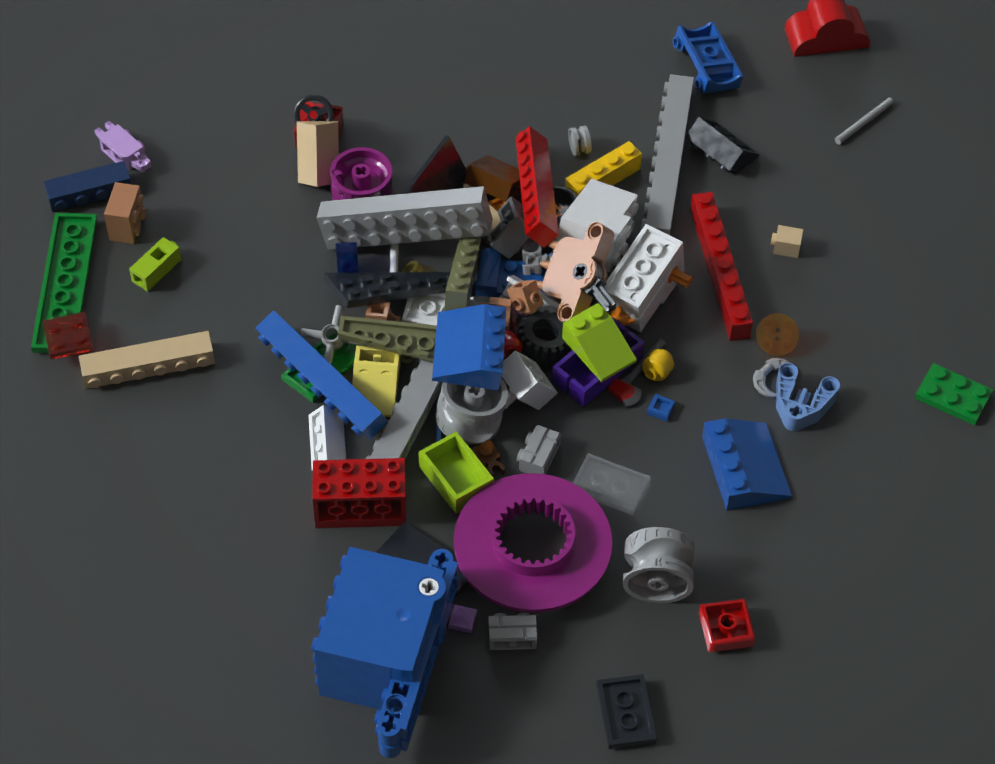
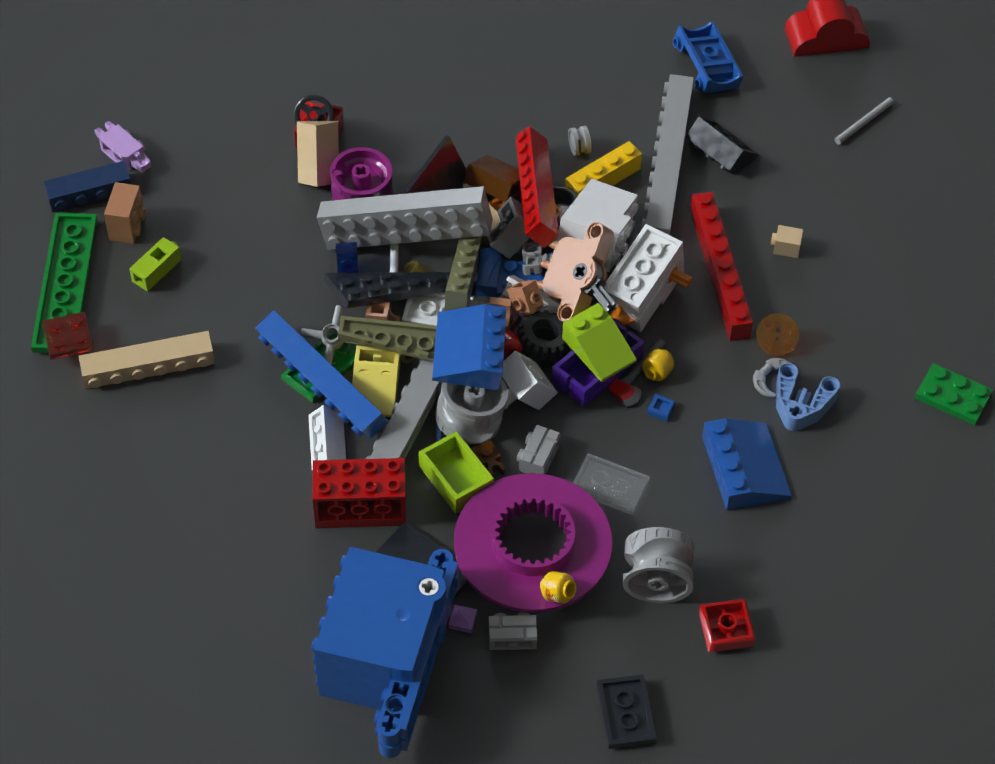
(558, 587): none -> yellow head

